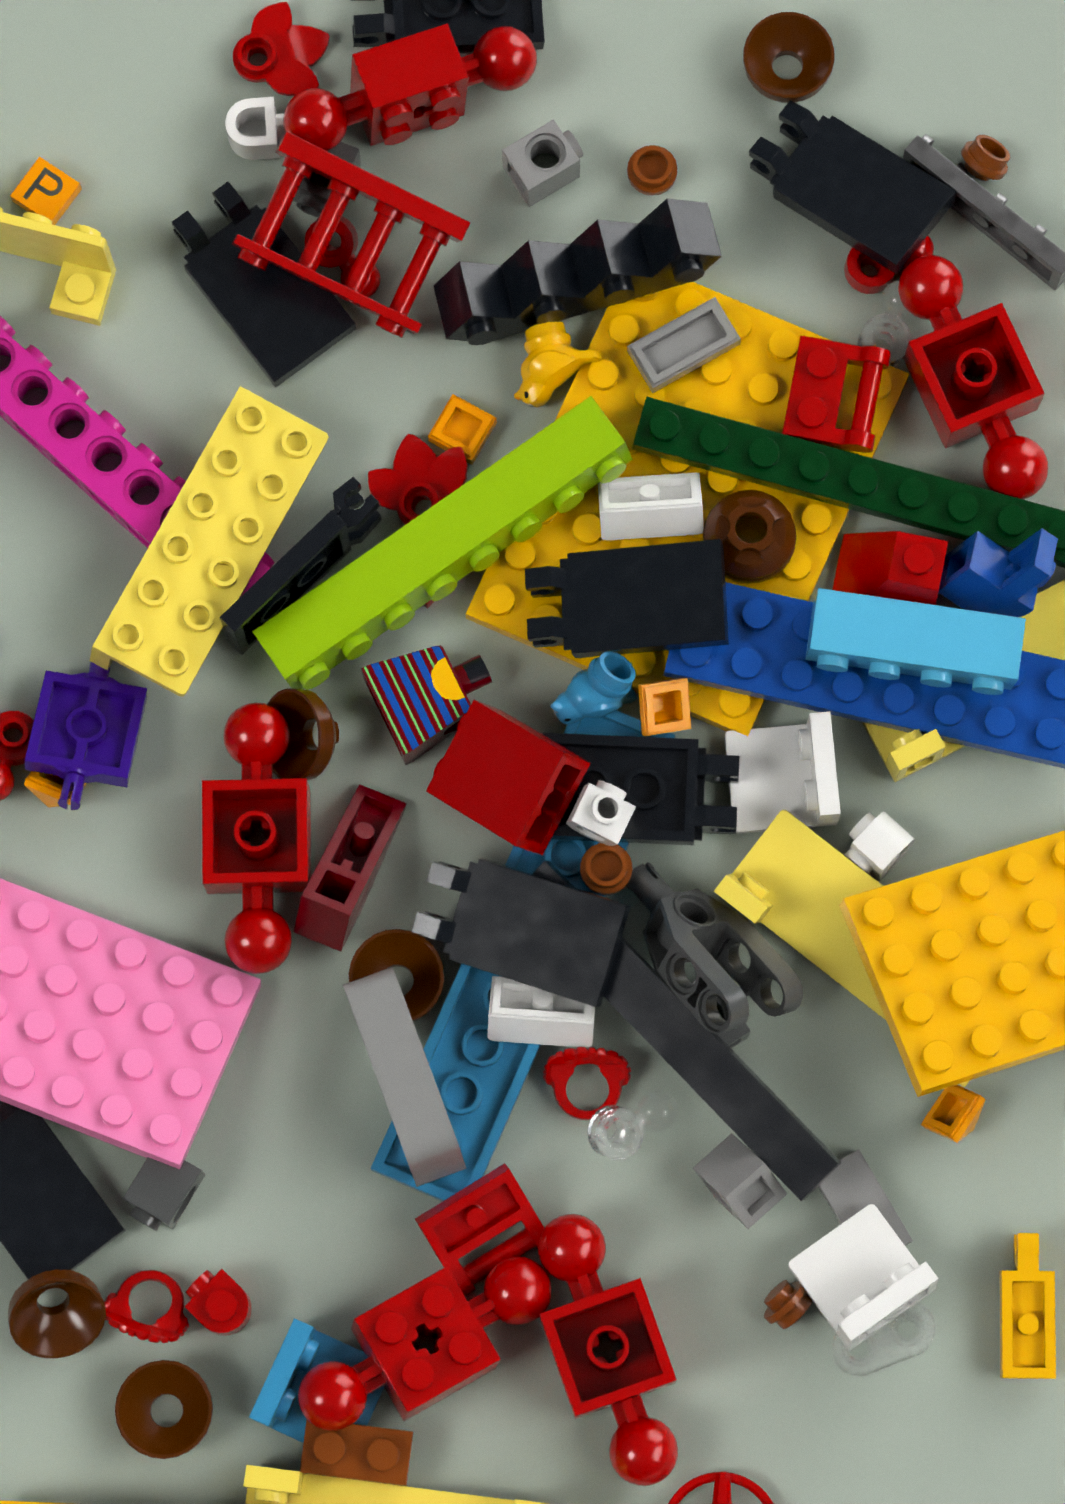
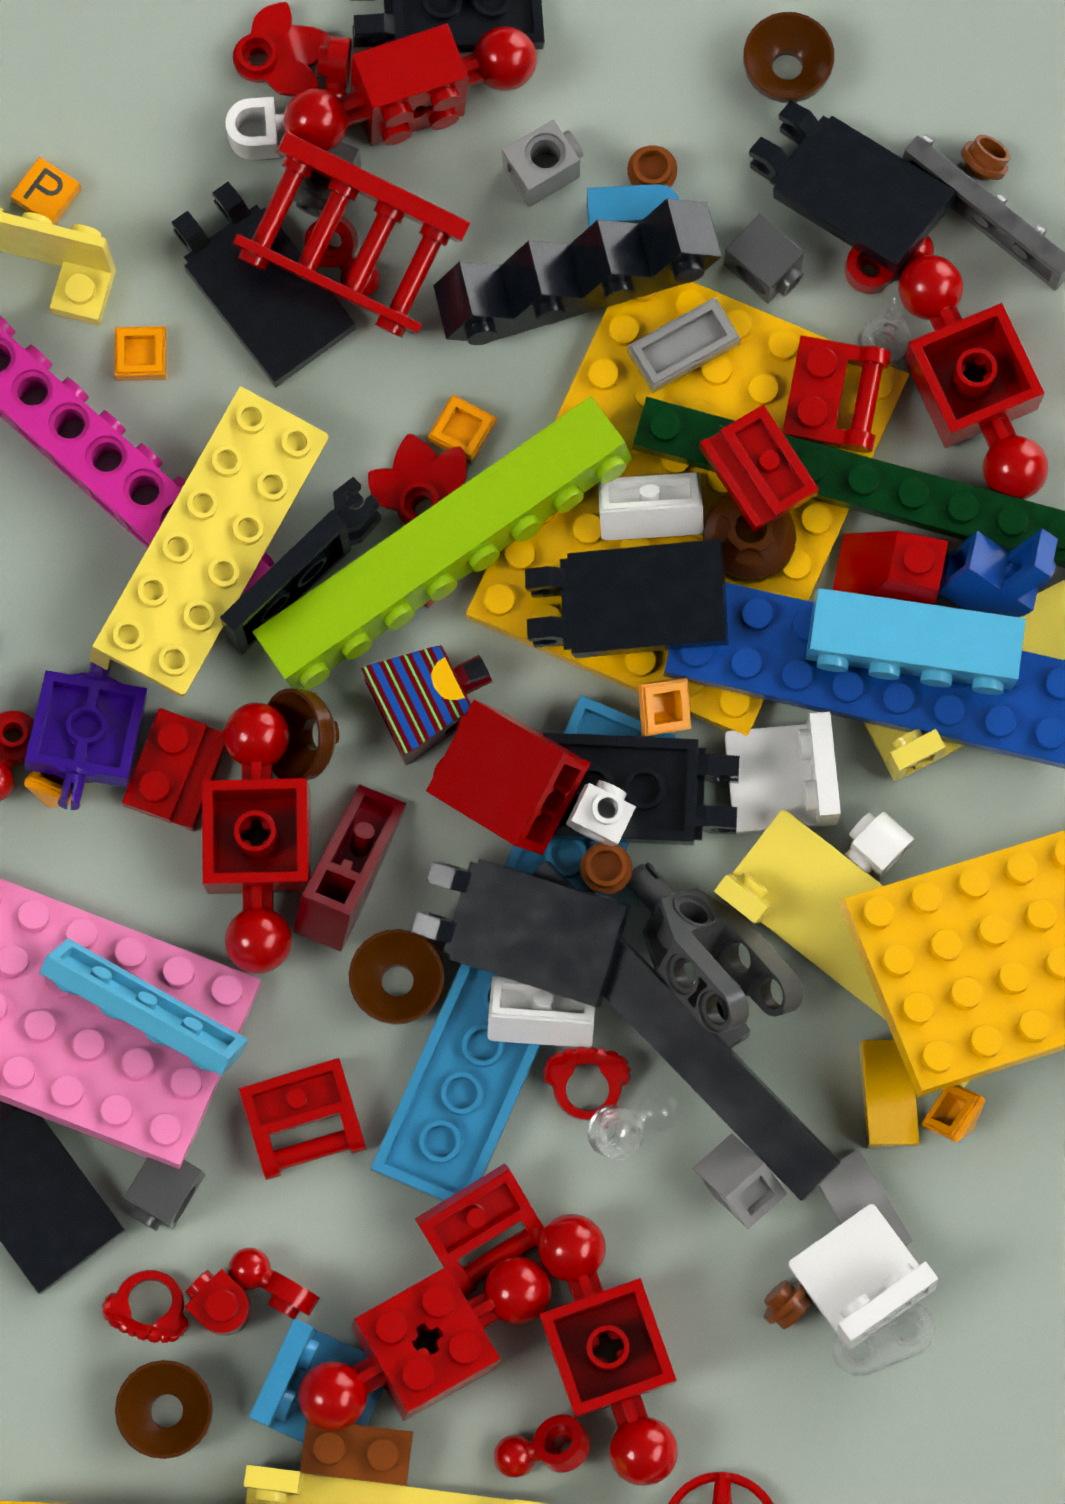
(61, 1328): reddish brown piece -> none
(140, 353): none -> light orange tile
(143, 1006): none -> medium azure plate
(172, 769): none -> red plate
(252, 1270): none -> red plate
(297, 1101): none -> red plate
(335, 64): none -> red plate
(404, 1077): light grey beam -> none
(517, 1455): none -> red plate
(549, 362): yellow animal -> none
(597, 689): dark azure animal -> none
(625, 202): none -> dark azure leg
(759, 468): none -> red plate
(765, 259): none -> dark grey brick
(887, 1096): none -> yellow slope
(1027, 1315): yellow plate -> none

